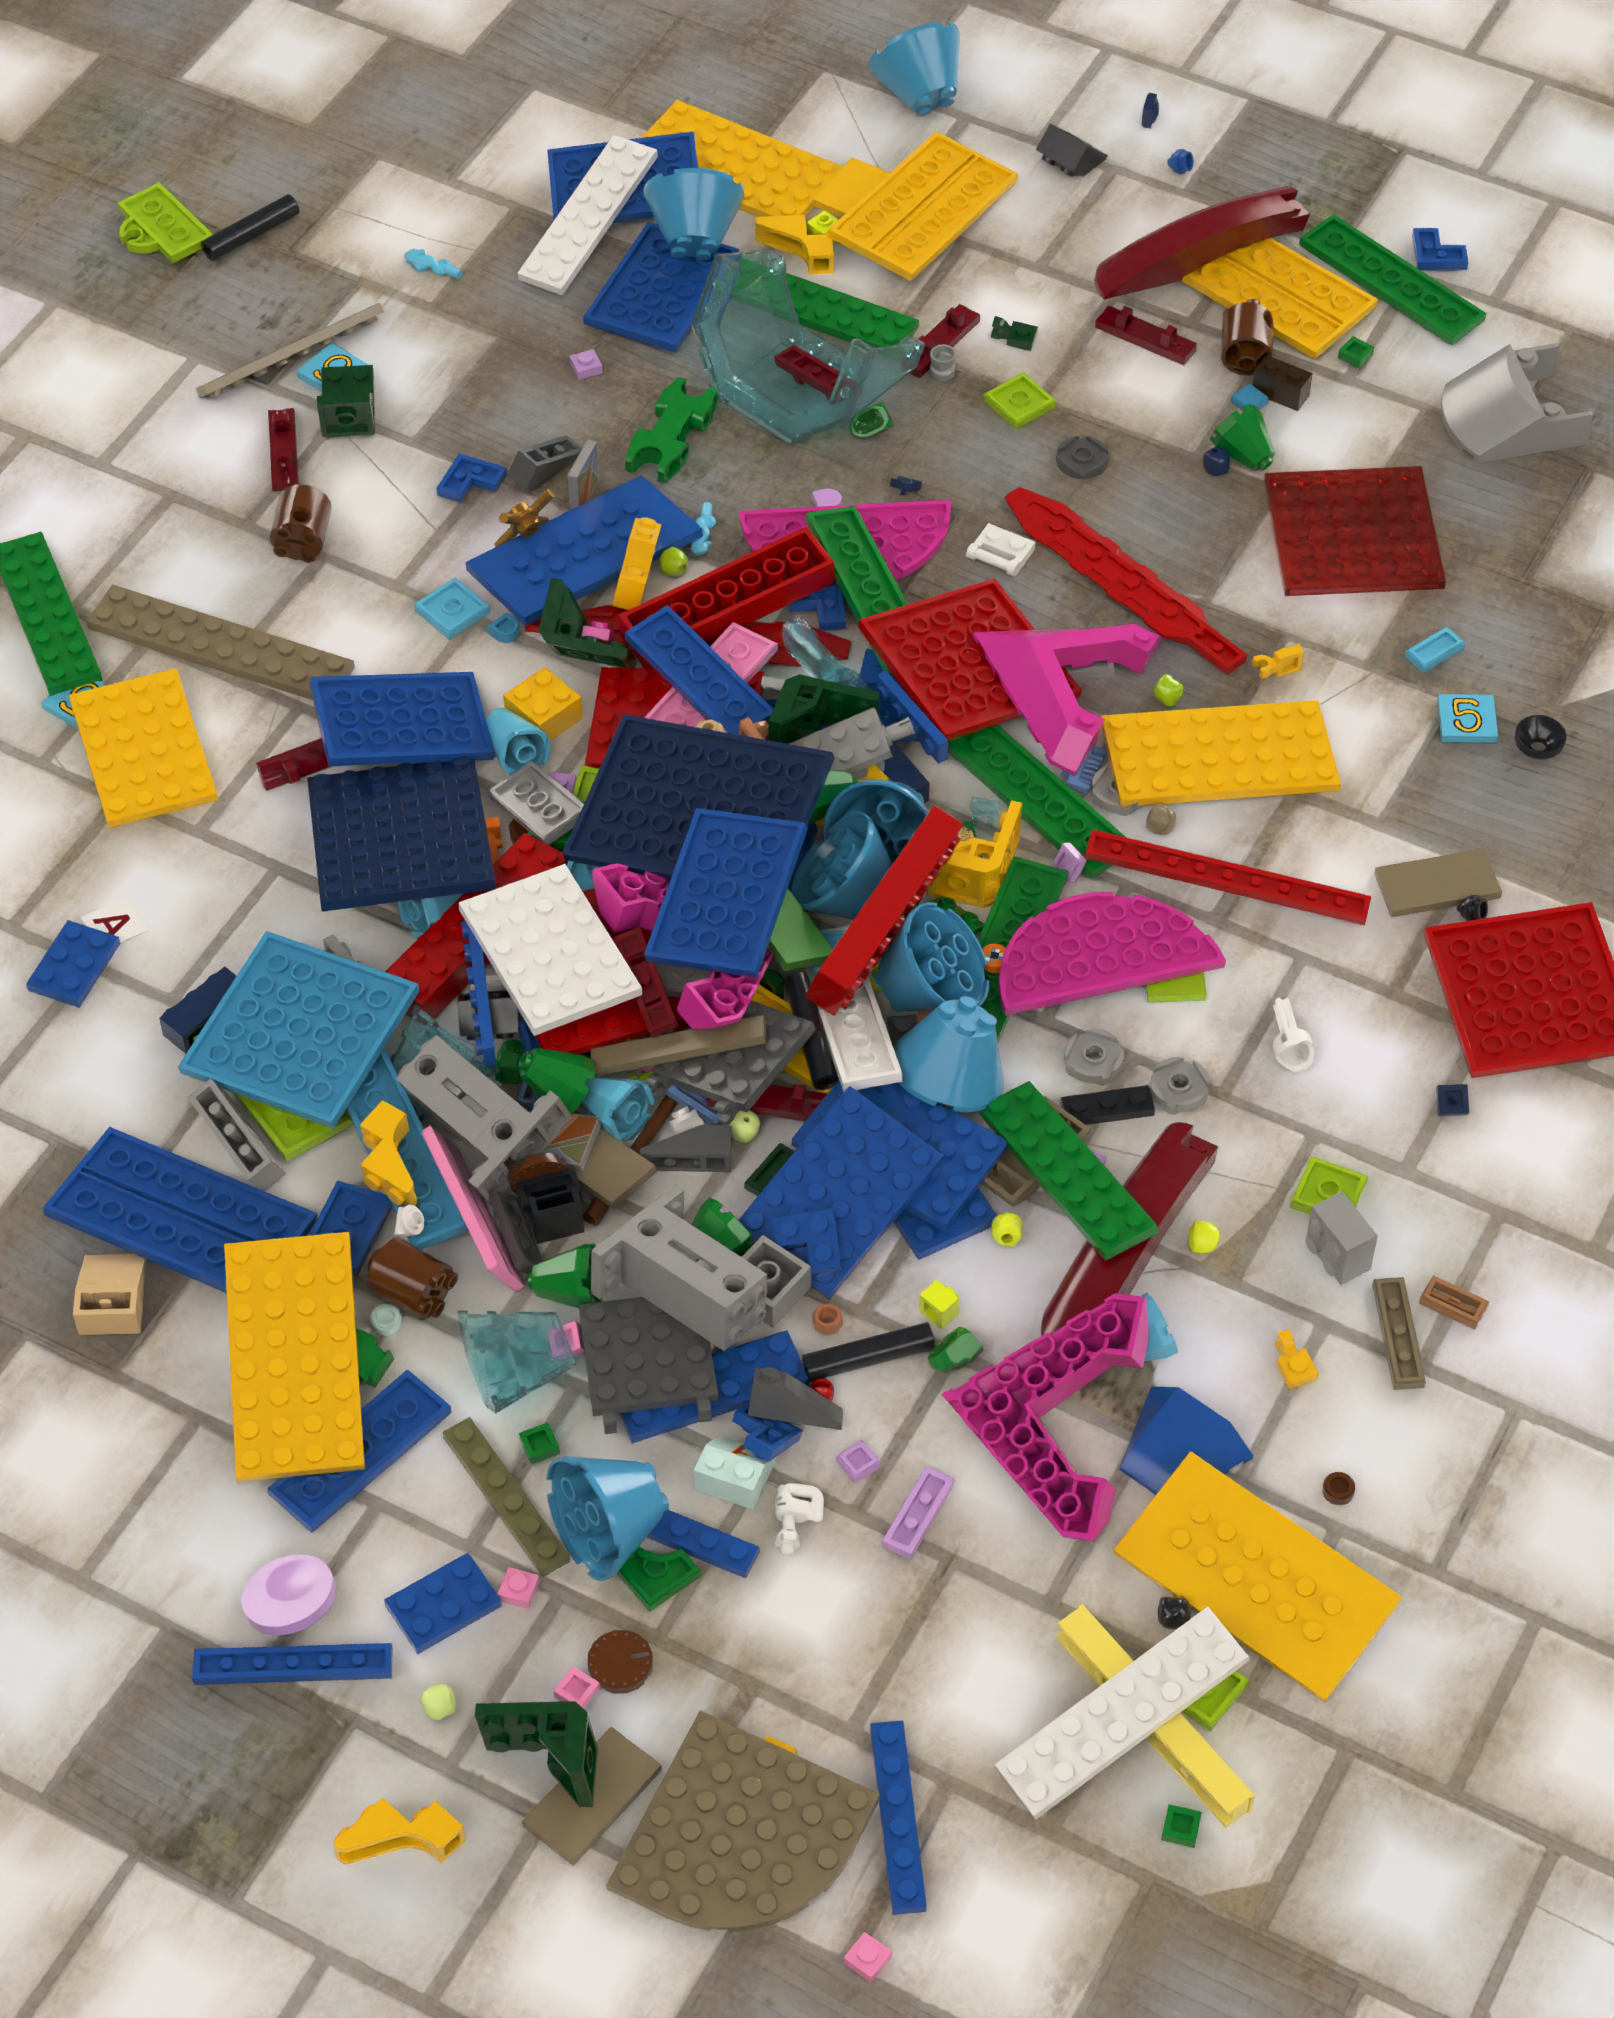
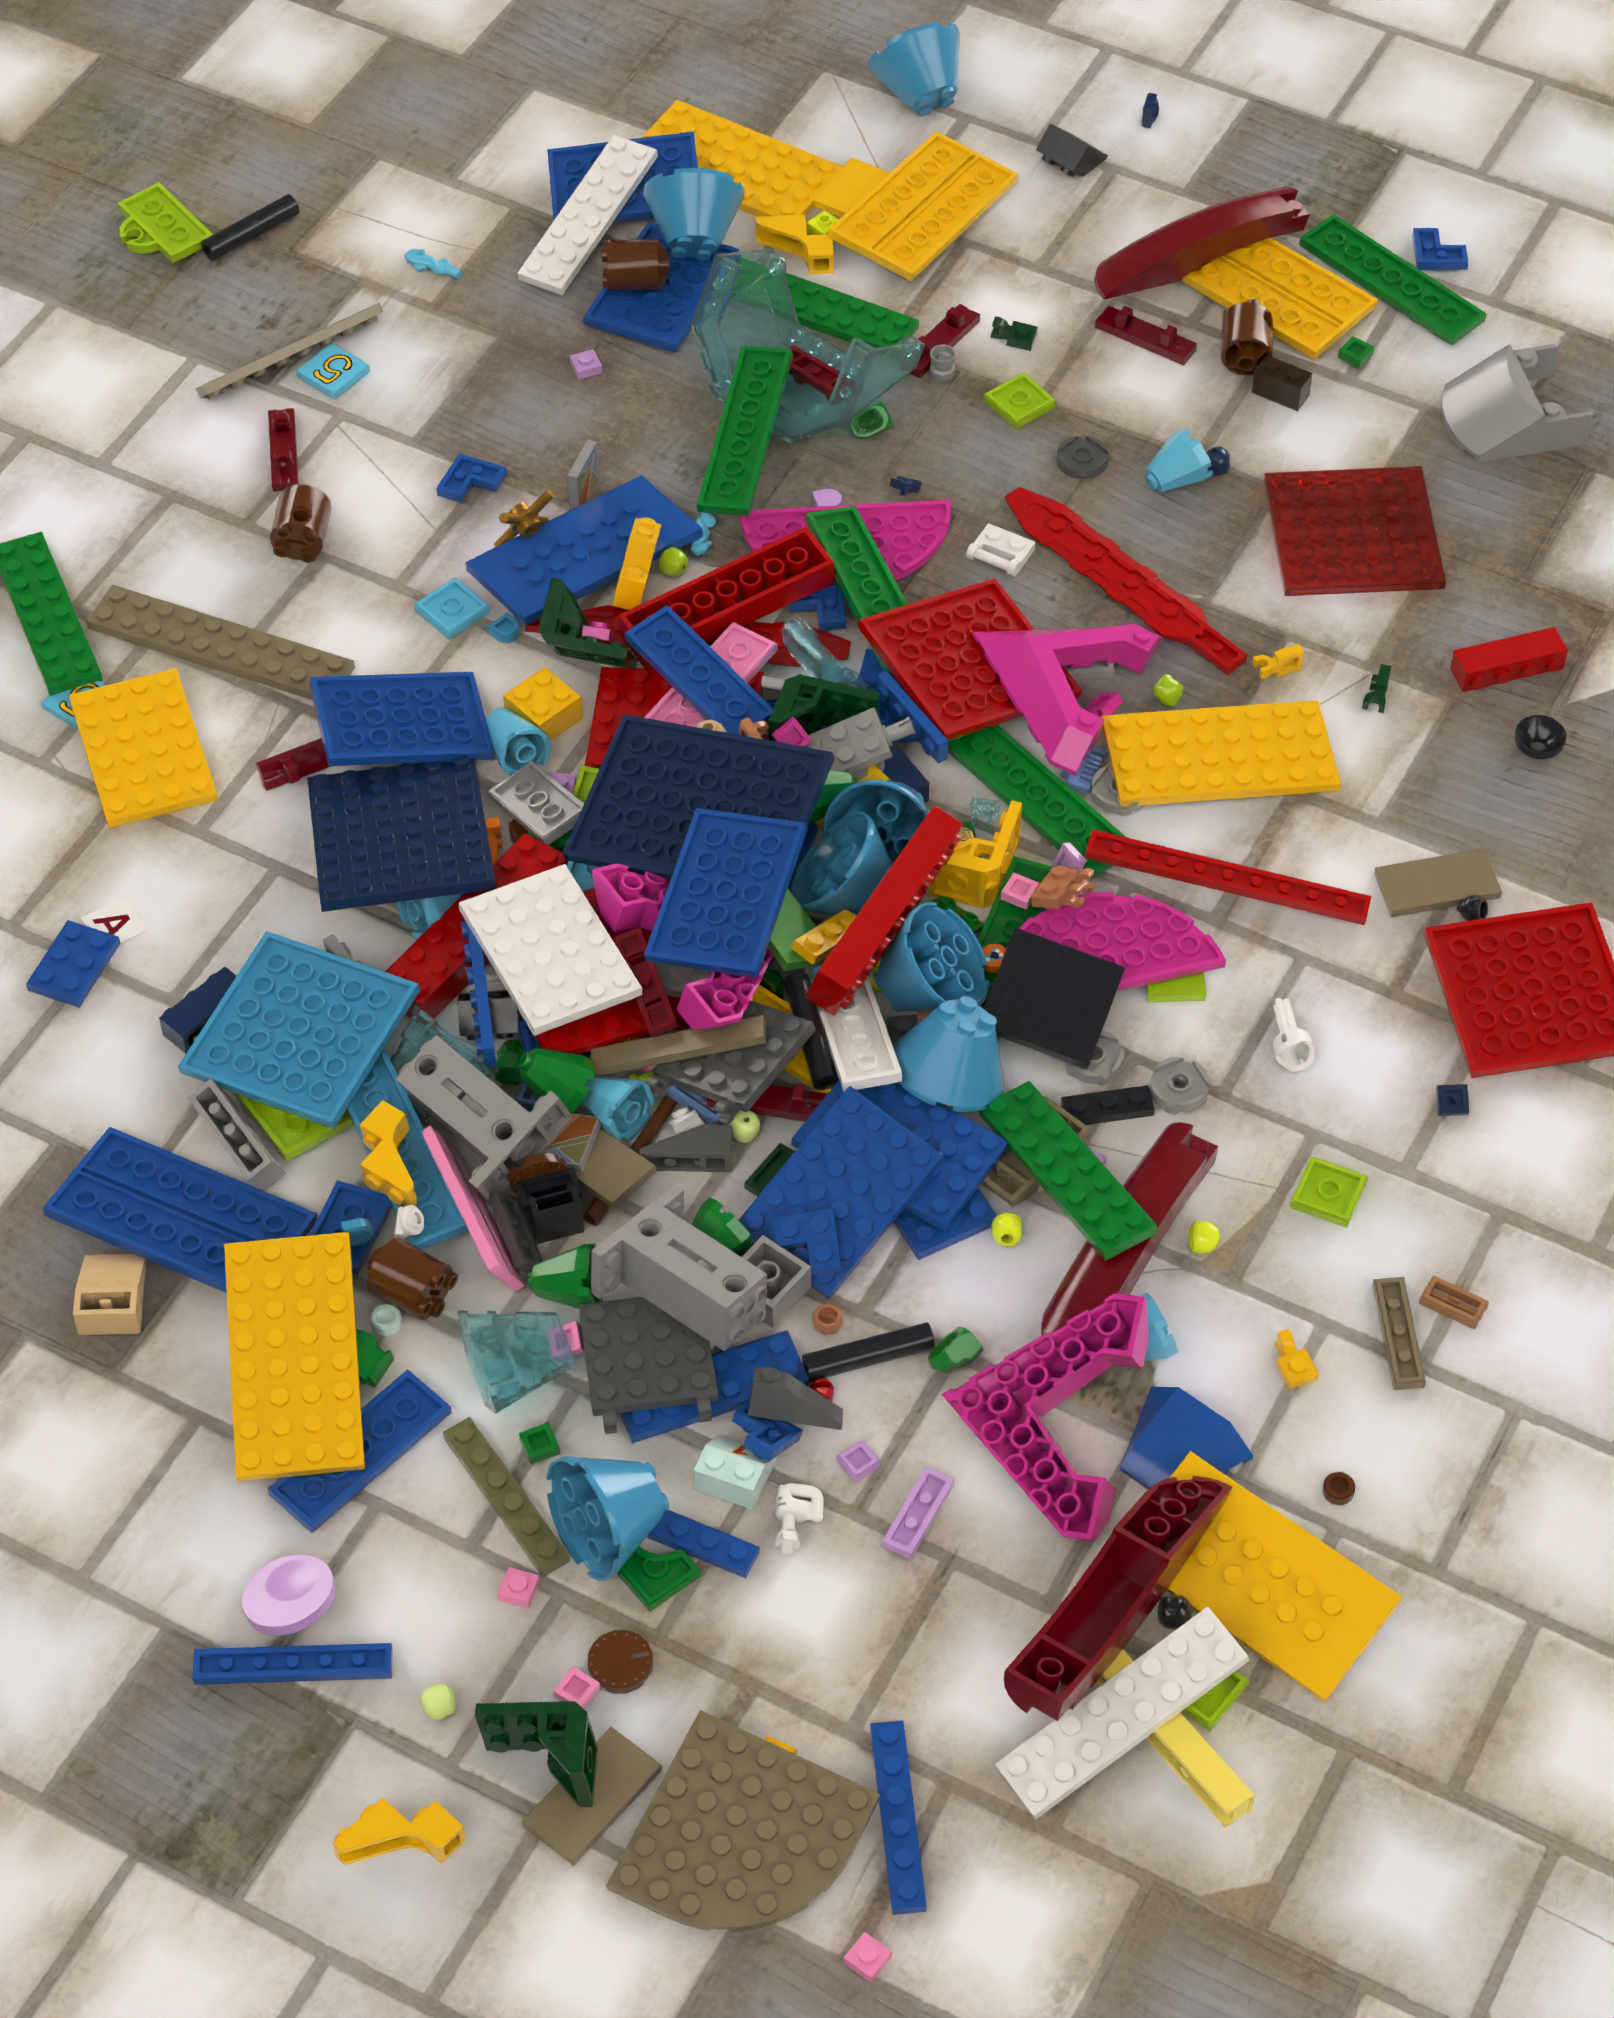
(347, 401): dark green bracket -> none
(359, 1230): none -> dark azure tile
(443, 1603): blue plate -> none
(542, 461): dark grey slope -> none
(634, 264): none -> reddish brown cylinder
(677, 418): green piece -> none
(745, 431): none -> green plate
(791, 733): none -> dark pink plate
(821, 940): none -> yellow plate
(939, 1304): neon yellow plate -> none
(1019, 890): none -> bright pink plate
(1052, 997): none -> black tile
(1061, 885): none -> nougat plate
(1105, 704): none -> dark pink plate
(1114, 1595): none -> dark red slope
(1161, 819): dark tan piece -> none
(1178, 463): none -> medium azure cone
(1181, 161): blue plate -> none
(1181, 1826): green plate -> none
(1246, 438): green cone -> none
(1251, 396): dark azure tile -> none
(1341, 1238): light grey brick -> none
(1379, 685): none -> dark green plate
(1435, 649): medium azure tile -> none
(1467, 718): medium azure tile -> none
(1508, 659): none -> red brick

